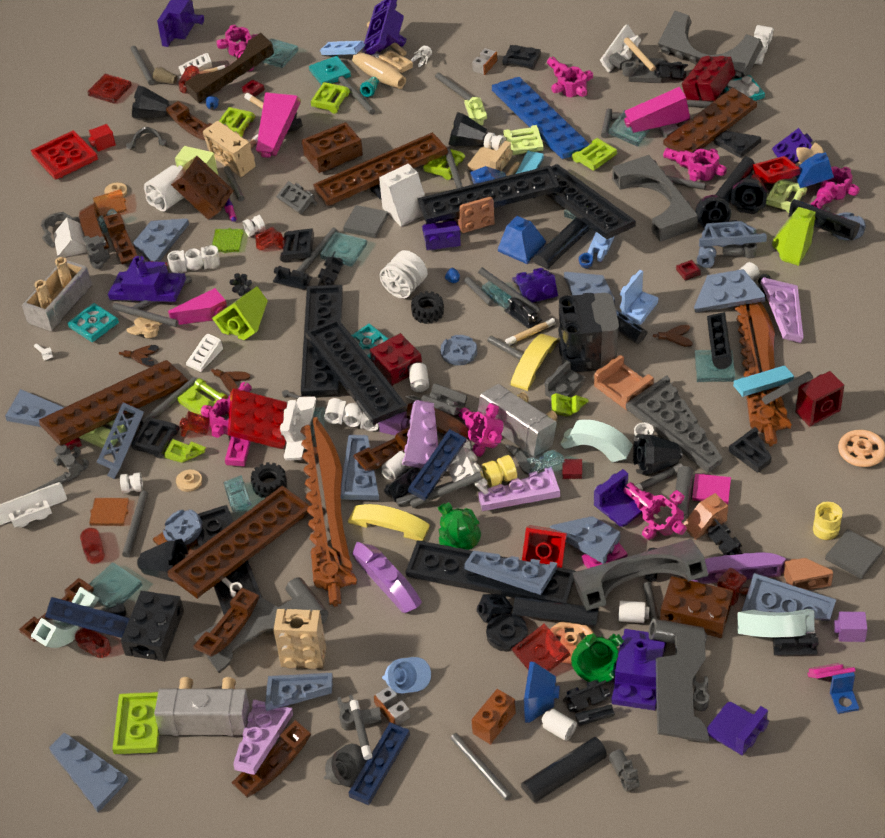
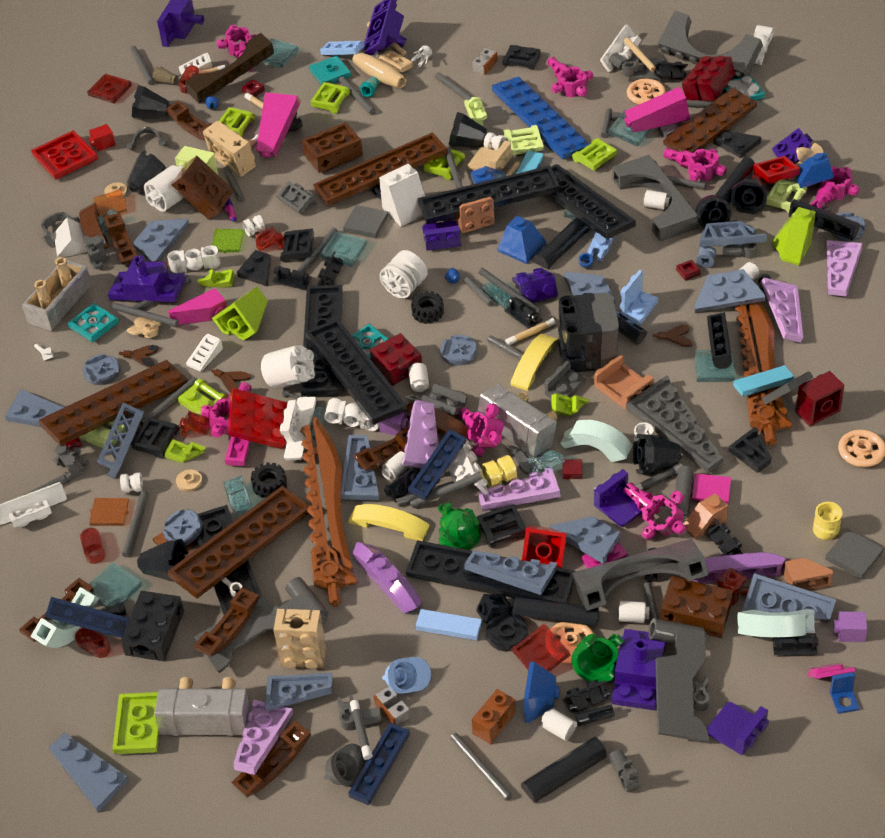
(101, 369): none -> sand blue tile
(143, 170): none -> black cone
(218, 279): none -> lime slope
(241, 284): black plant -> none
(256, 268): none -> black wing
(288, 366): none -> white cylinder
(448, 624): none -> light blue tile
(500, 520): none -> black plate
(644, 90): none -> light nougat plate
(656, 200): none -> white brick
(841, 265): none -> lavender wing

